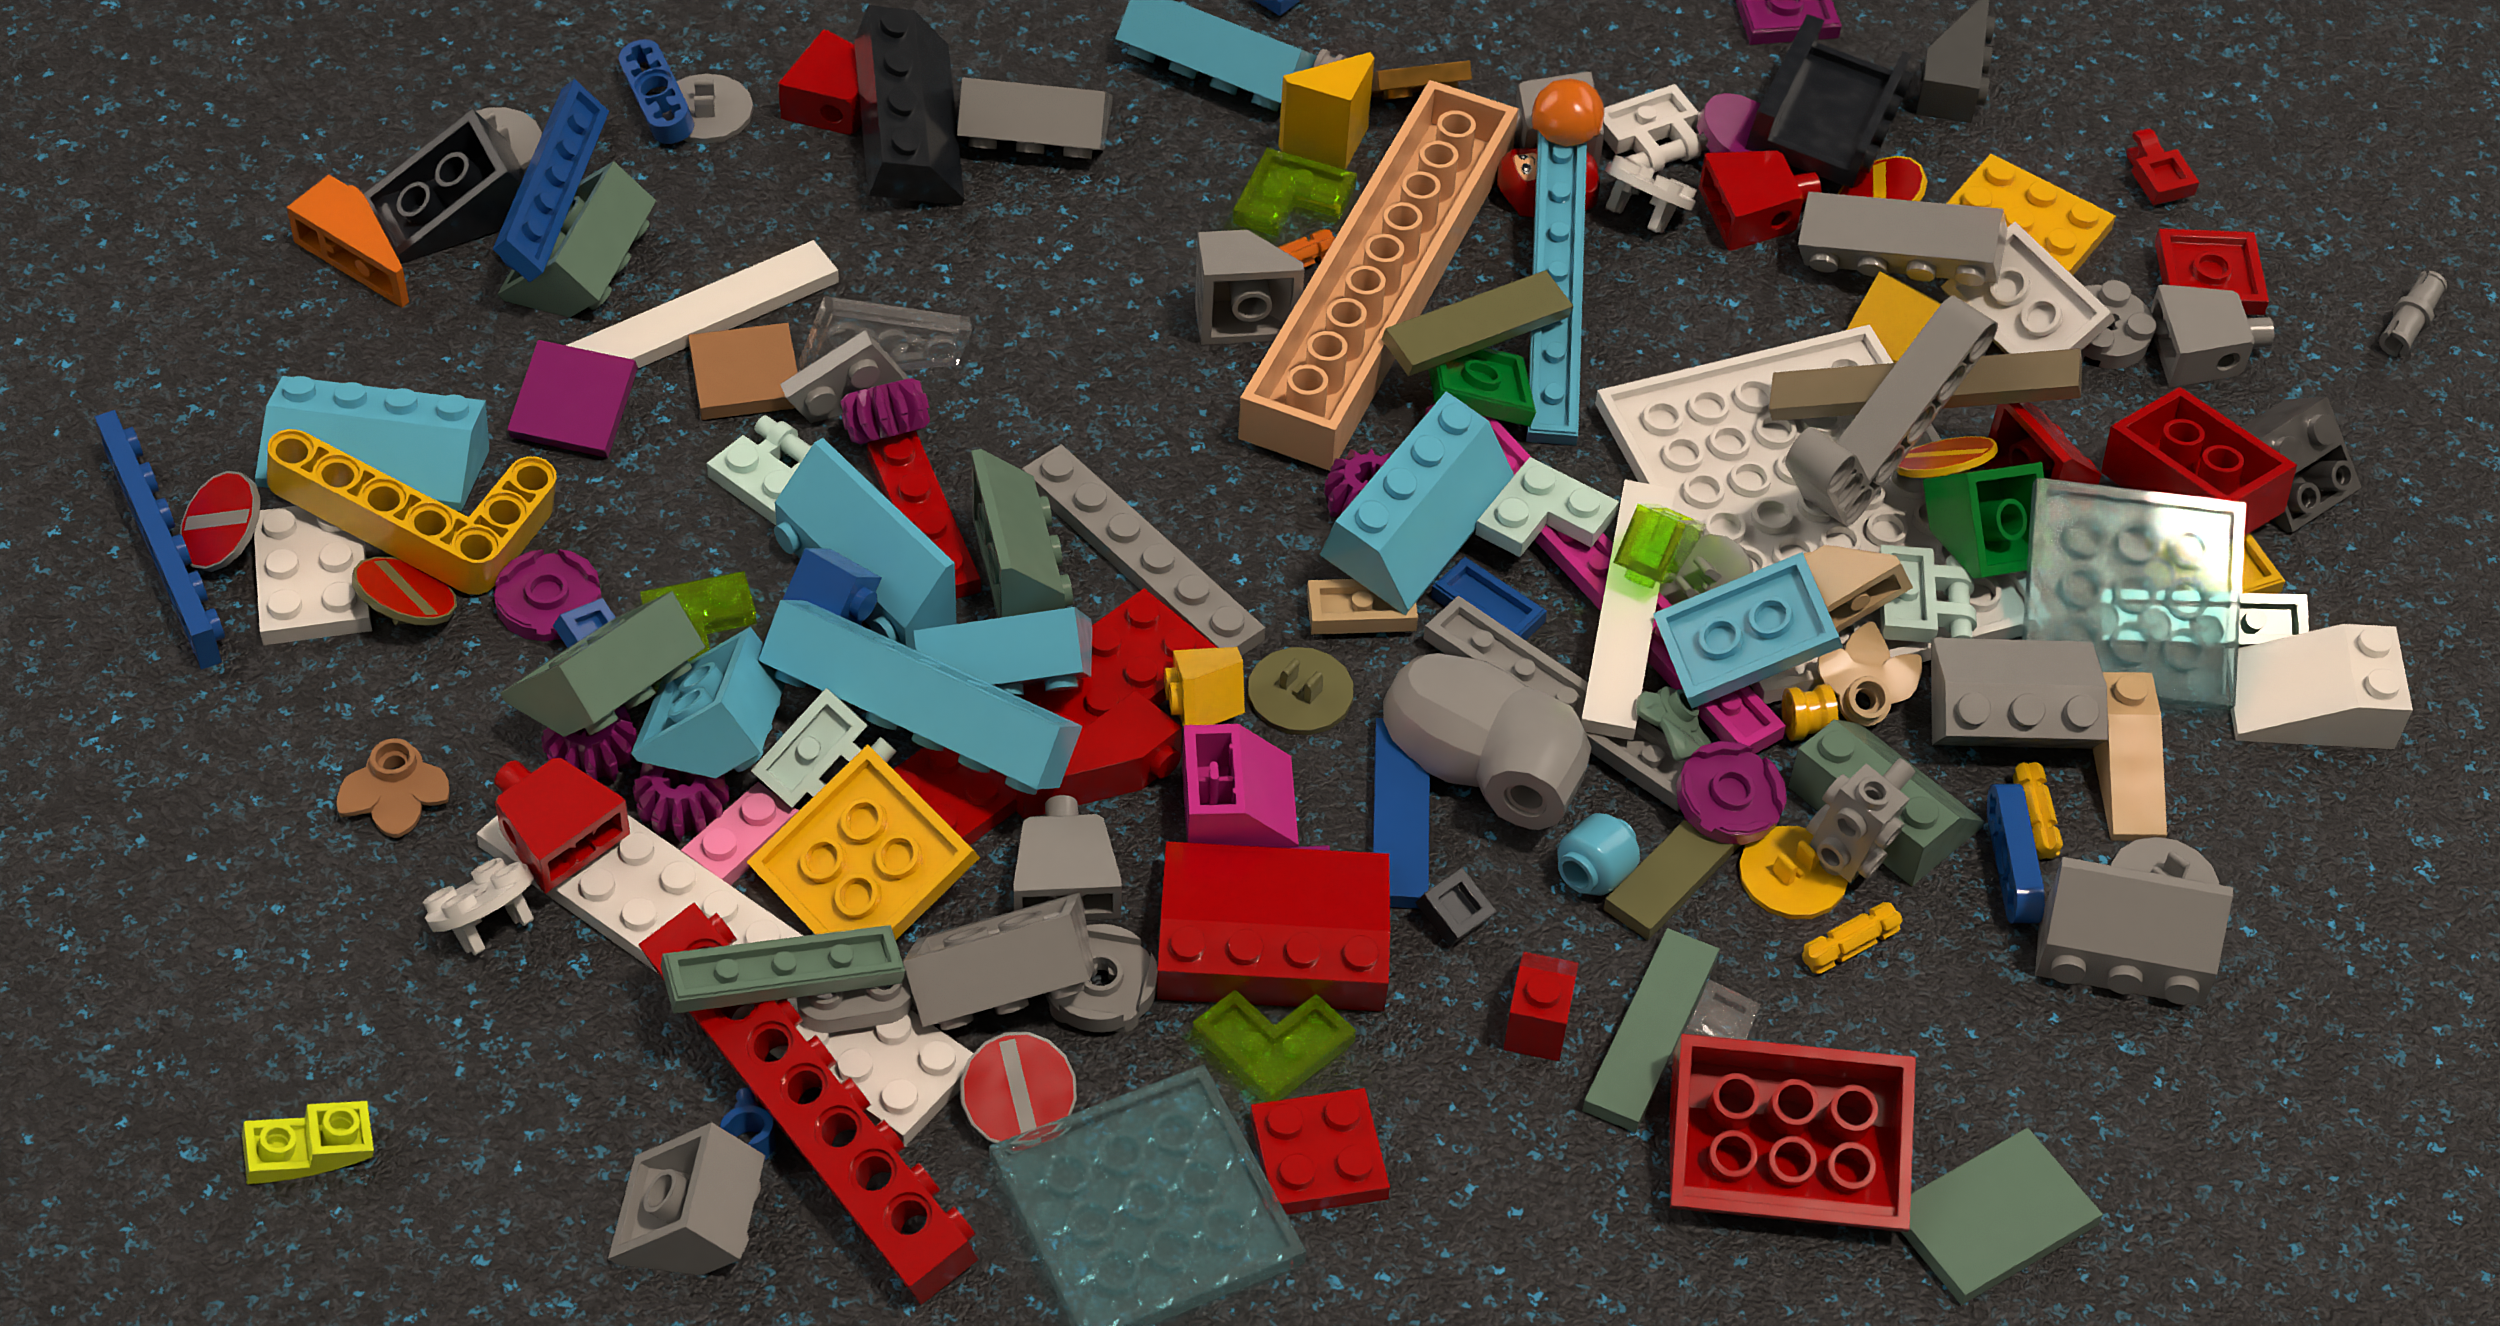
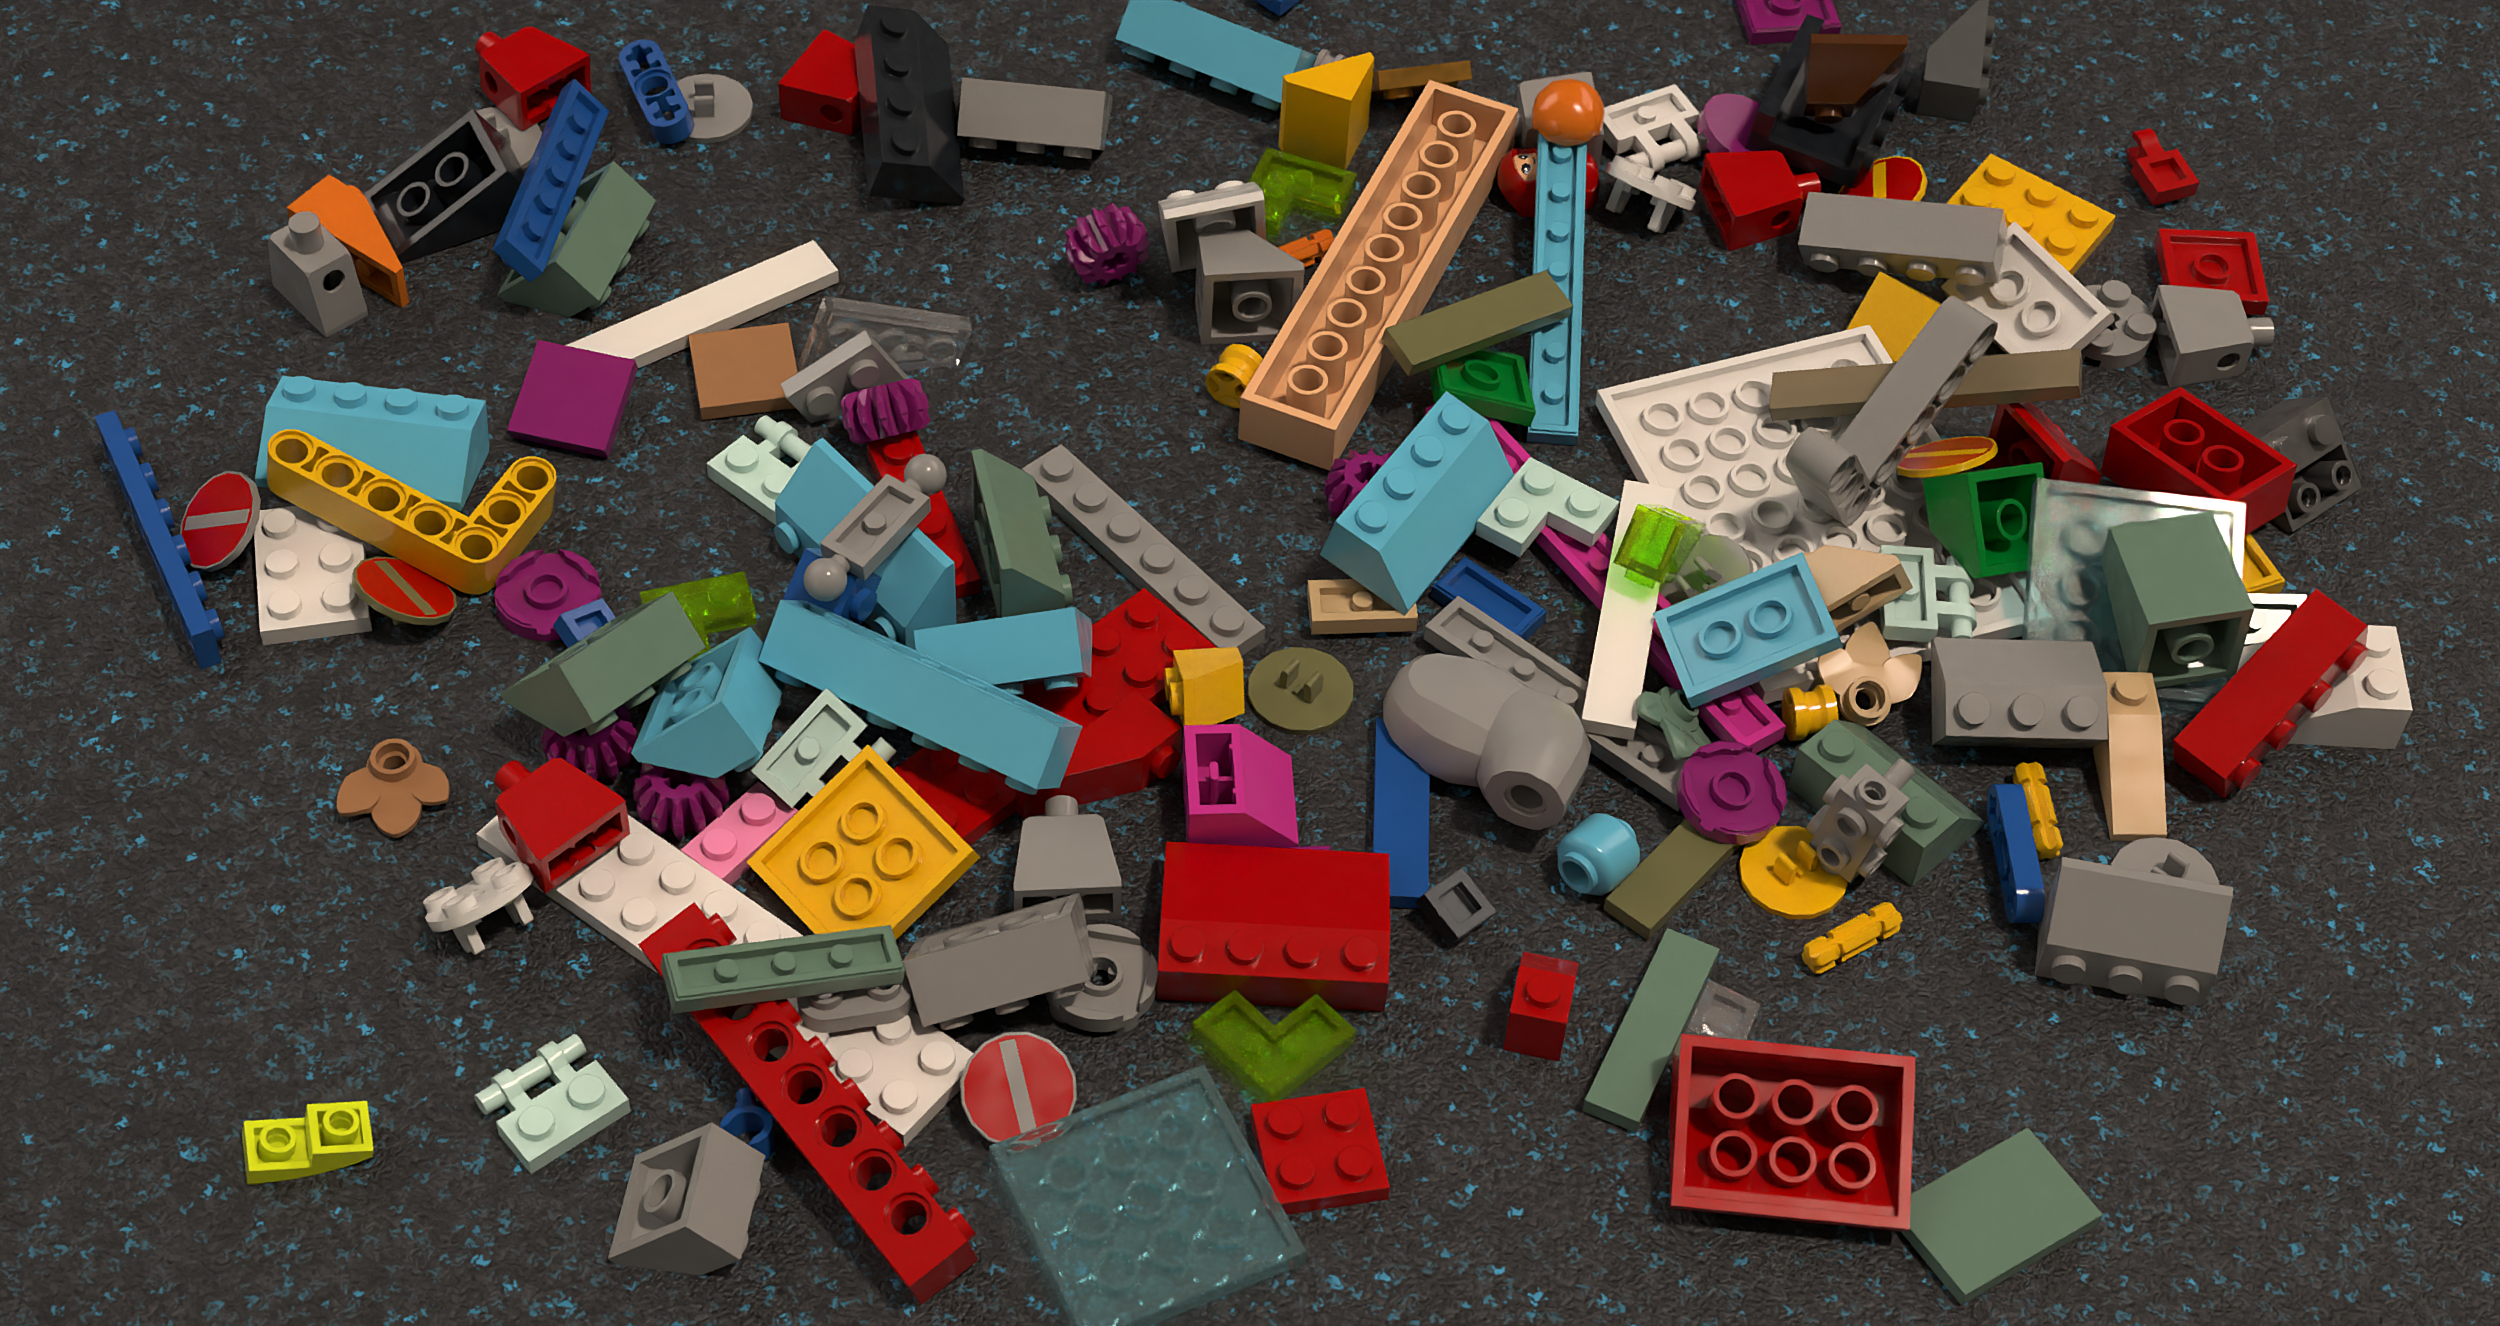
(307, 262): none -> light grey torso
(528, 72): none -> red torso
(562, 1115): none -> light aqua plate
(875, 527): none -> light grey plate
(1107, 244): none -> magenta gear
(1223, 209): none -> white slope
(1232, 374): none -> yellow wheel
(1848, 72): none -> reddish brown slope
(2176, 598): none -> sand green slope
(2271, 694): none -> red brick
(2413, 313): light grey pin -> none

